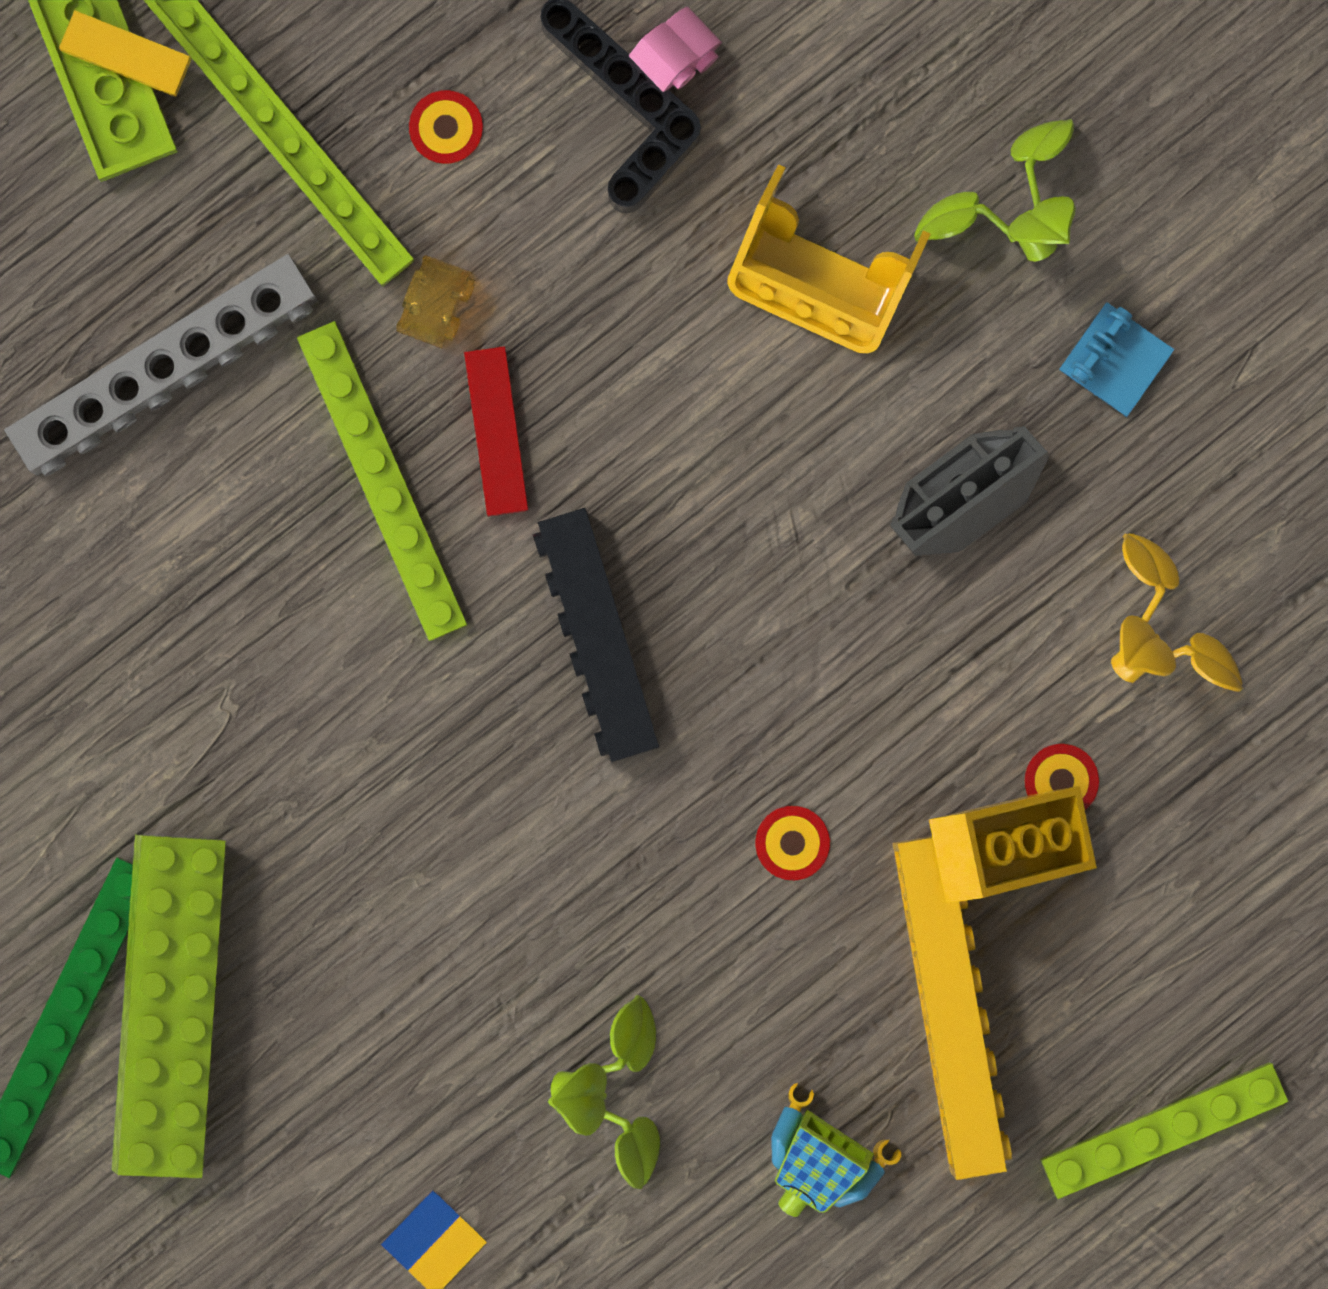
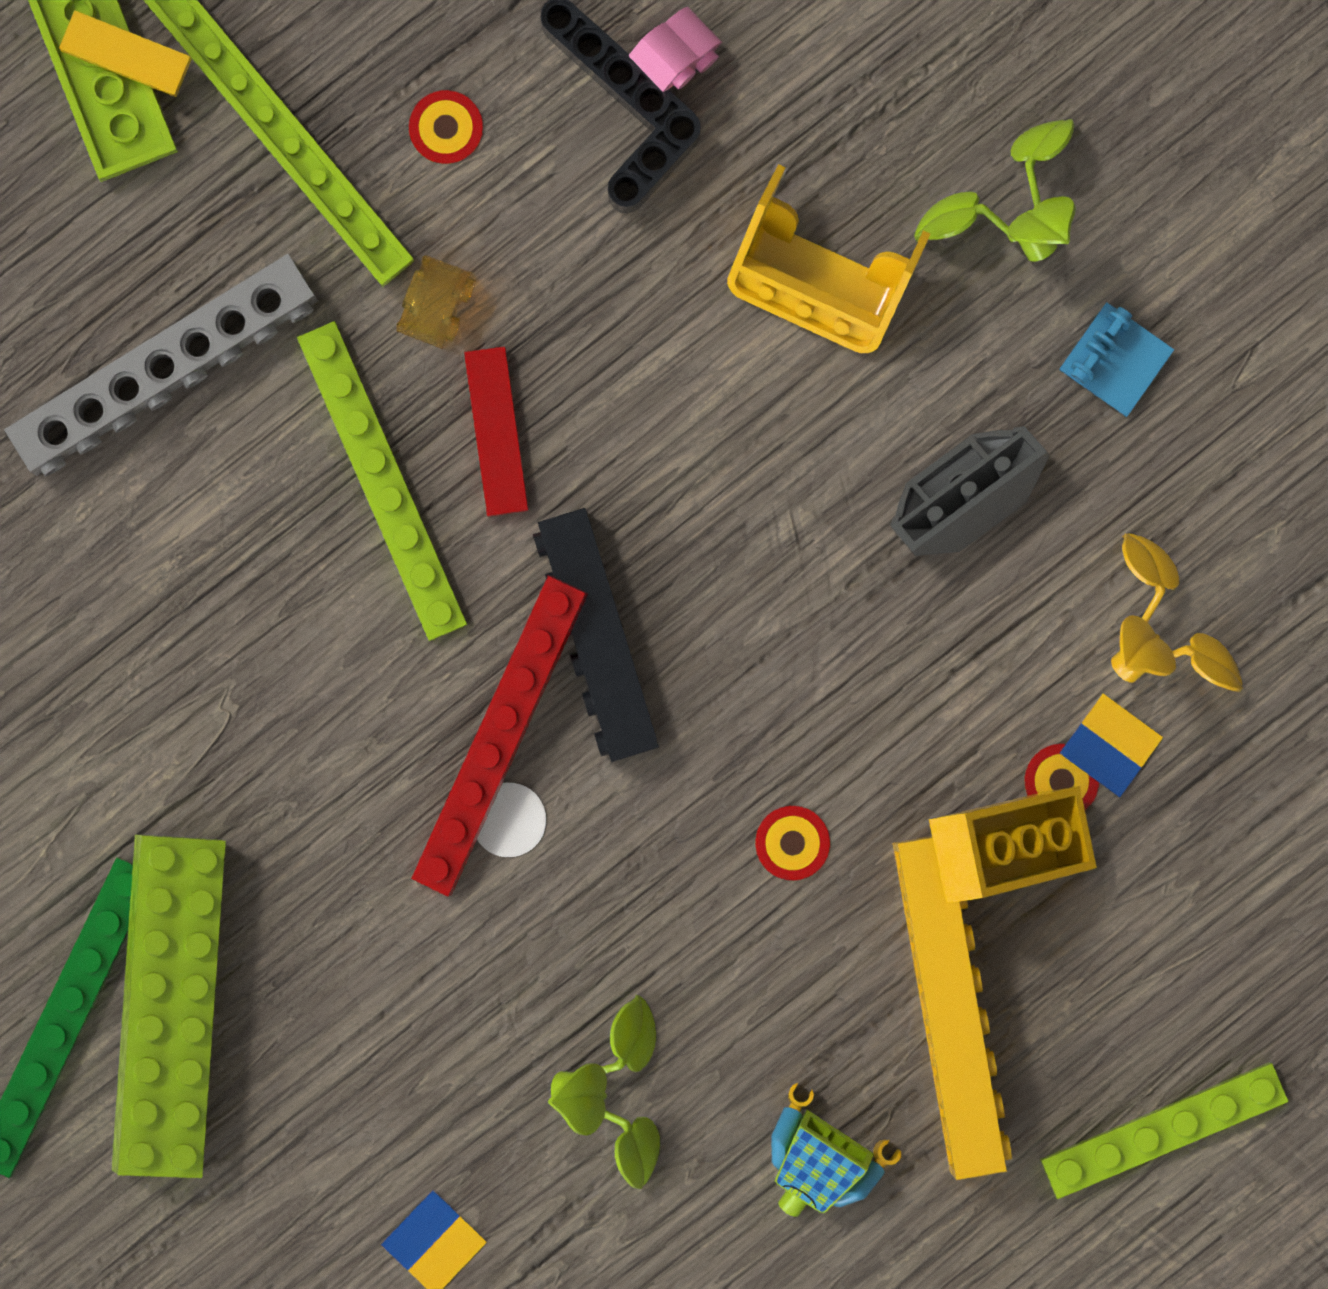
(499, 735): none -> red plate
(513, 822): none -> white sticker
(1111, 745): none -> sticker

